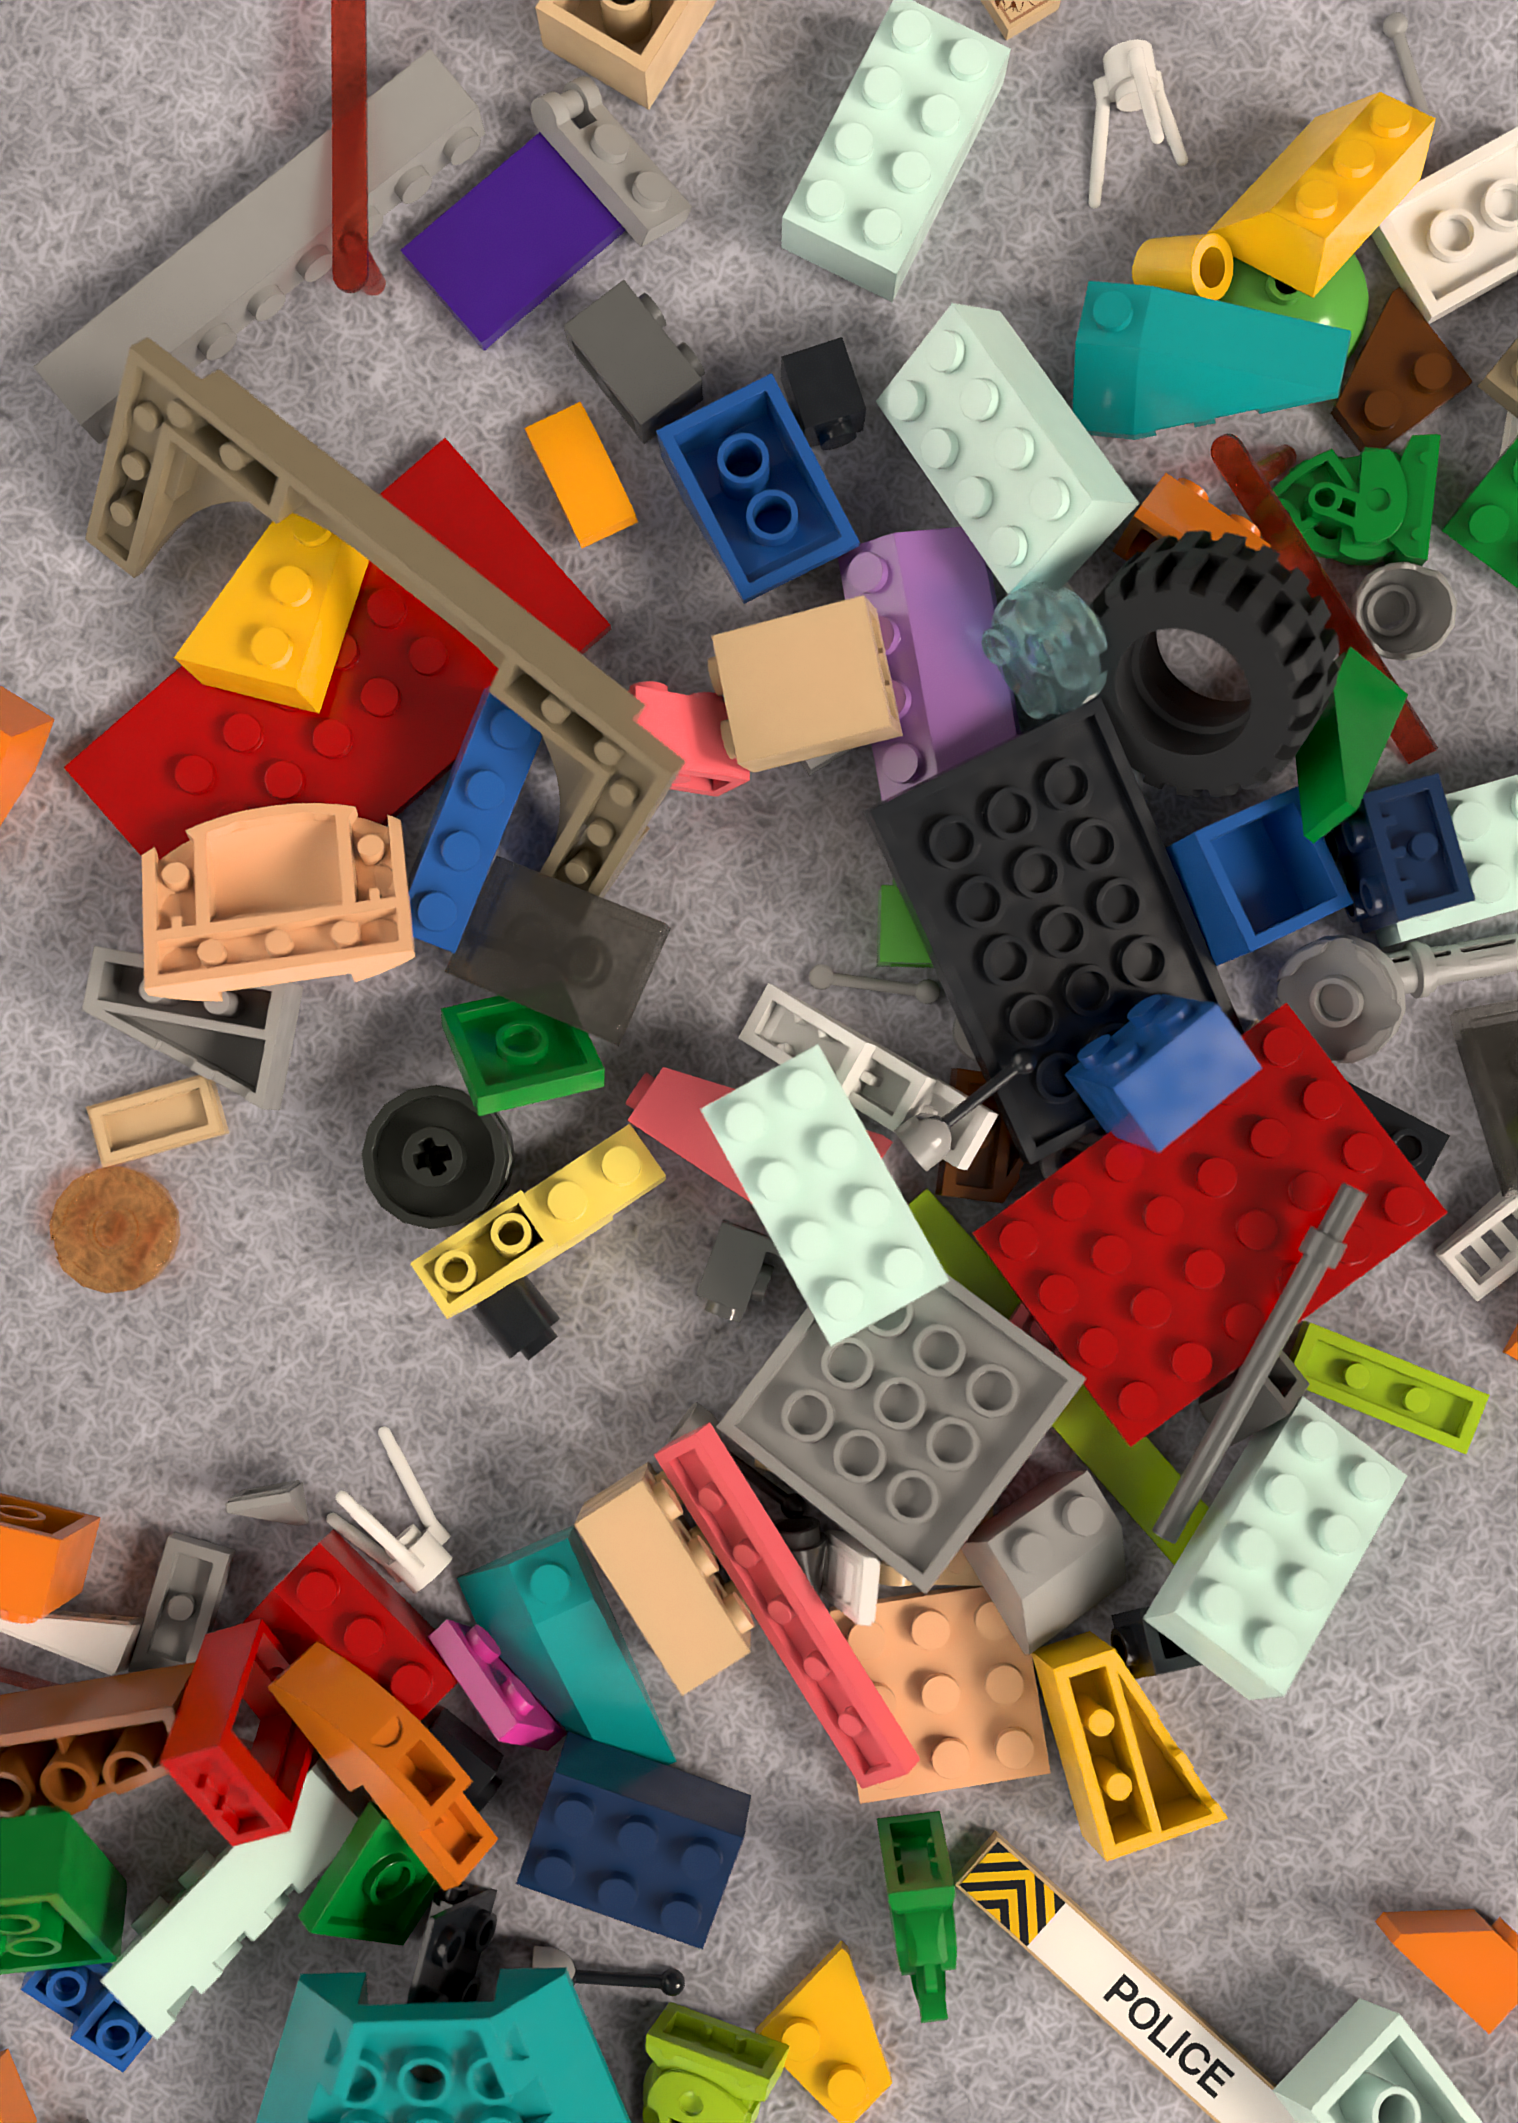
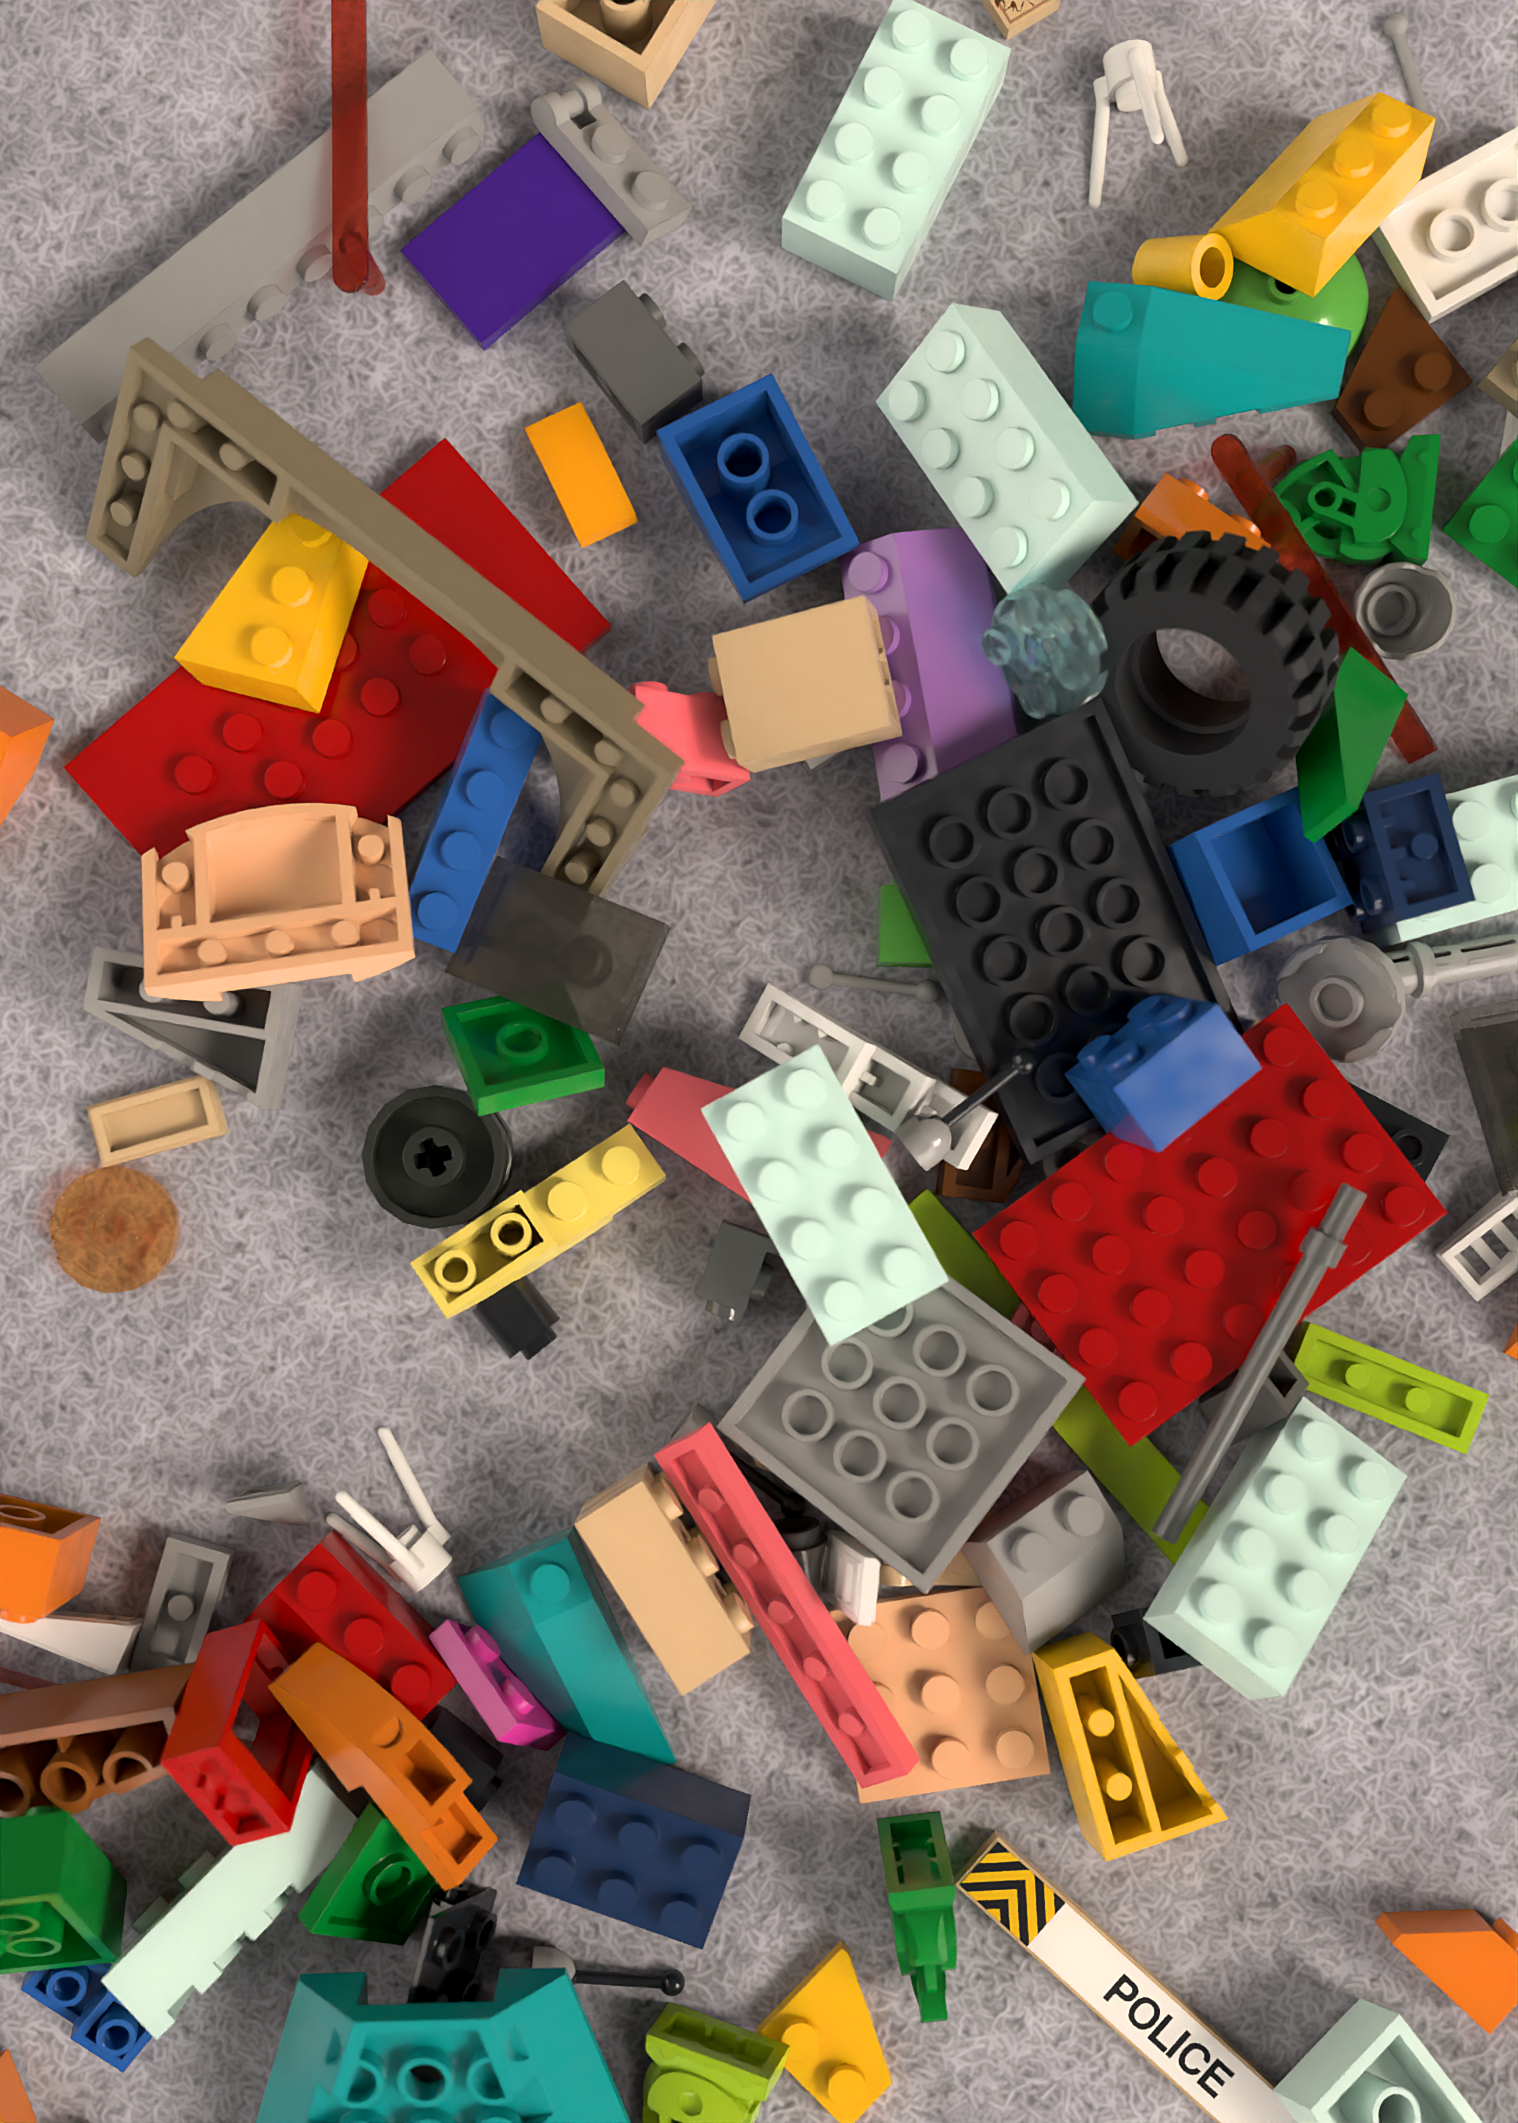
(824, 394): black brick -> none

